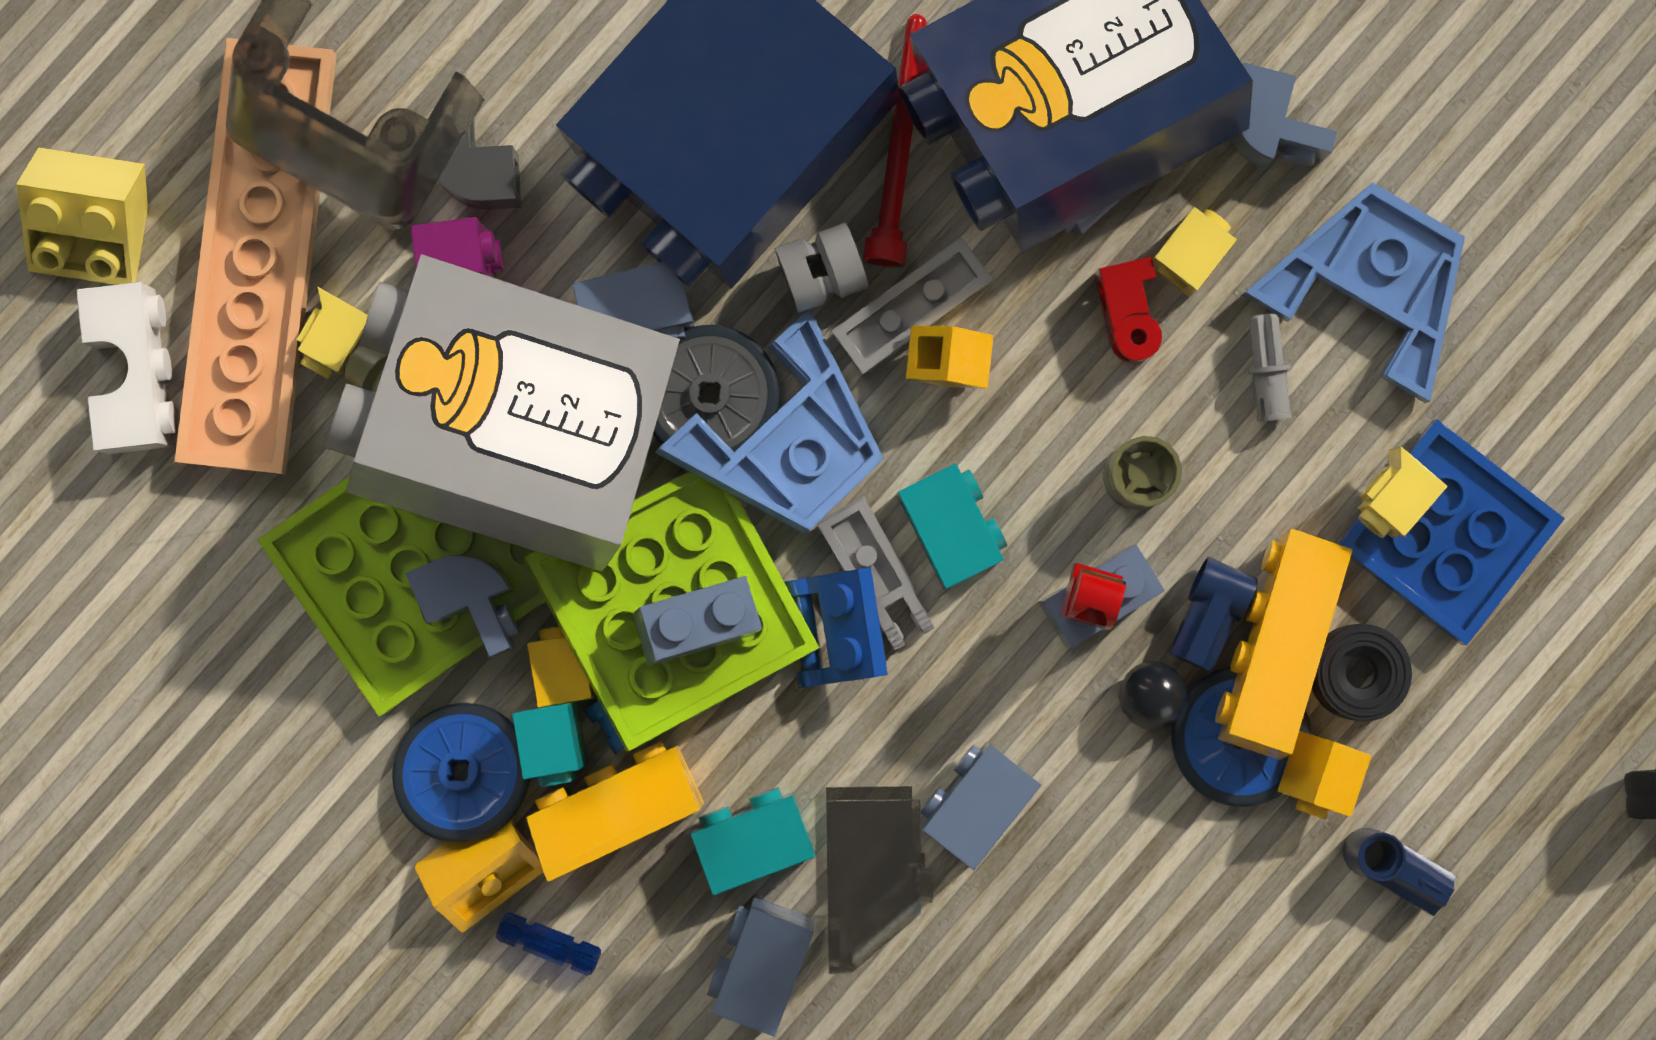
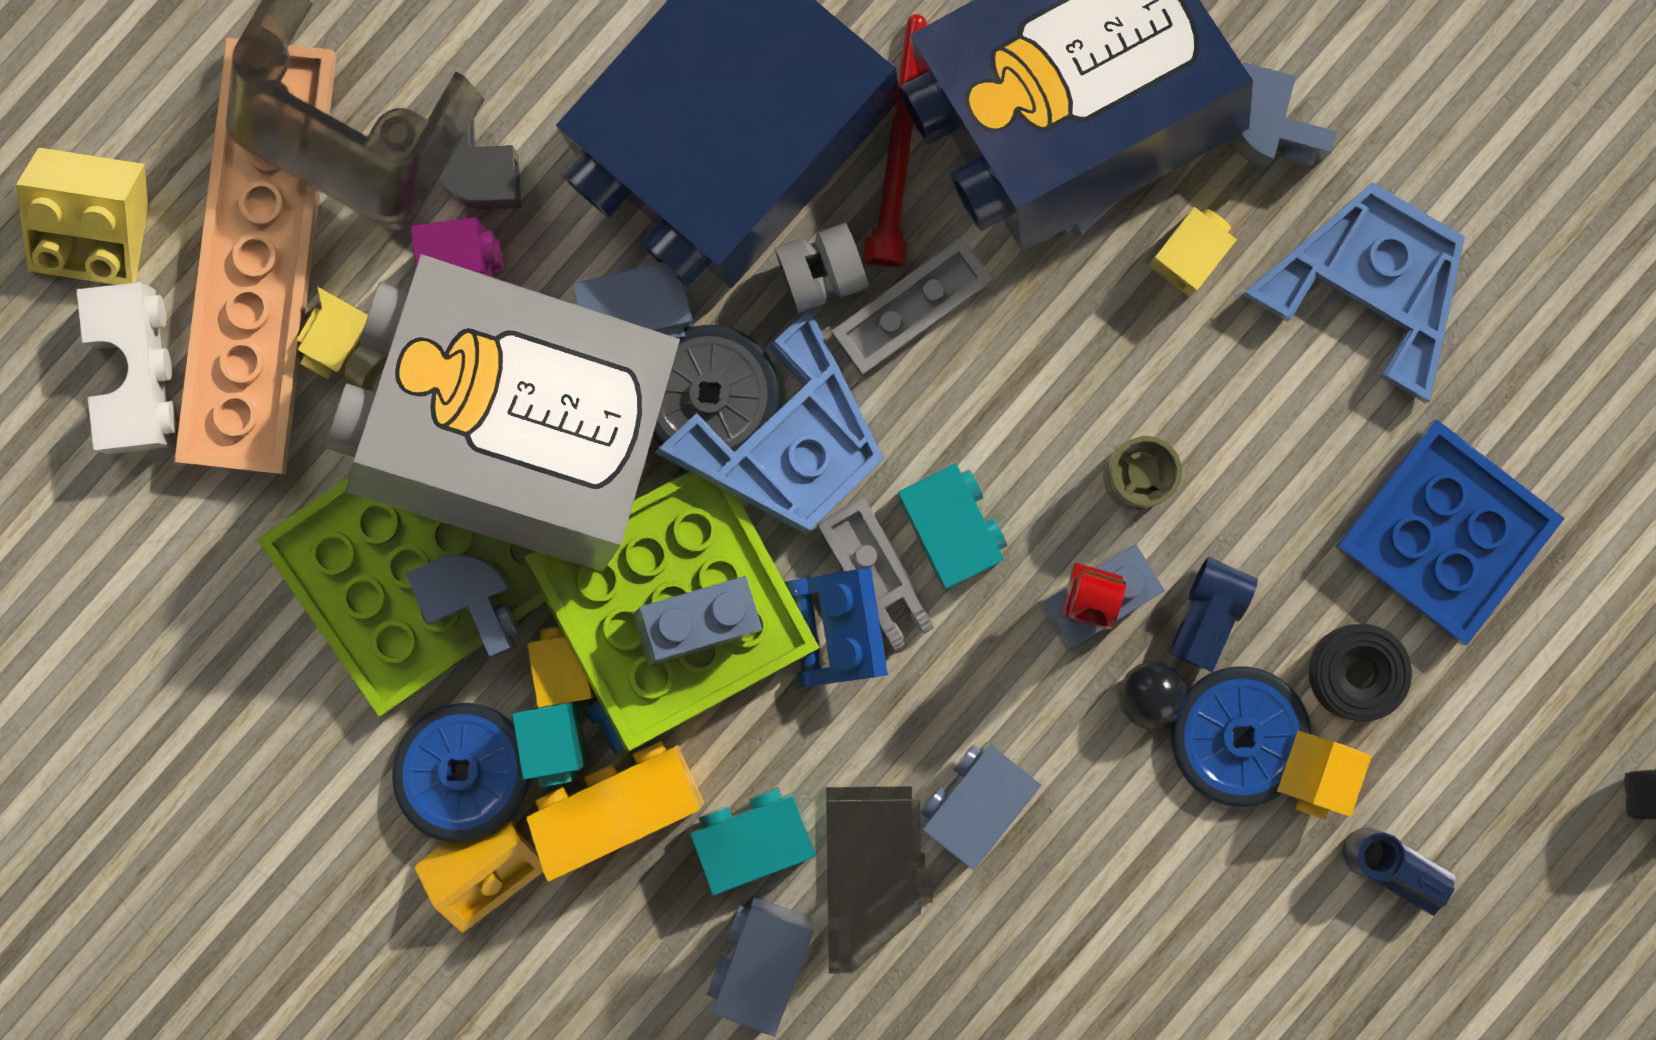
(548, 943): clear blue axle -> none
(949, 356): yellow brick -> none
(1124, 305): red leg -> none
(1269, 369): light grey axle -> none
(1283, 644): yellow brick -> none
(1398, 495): light yellow window -> none

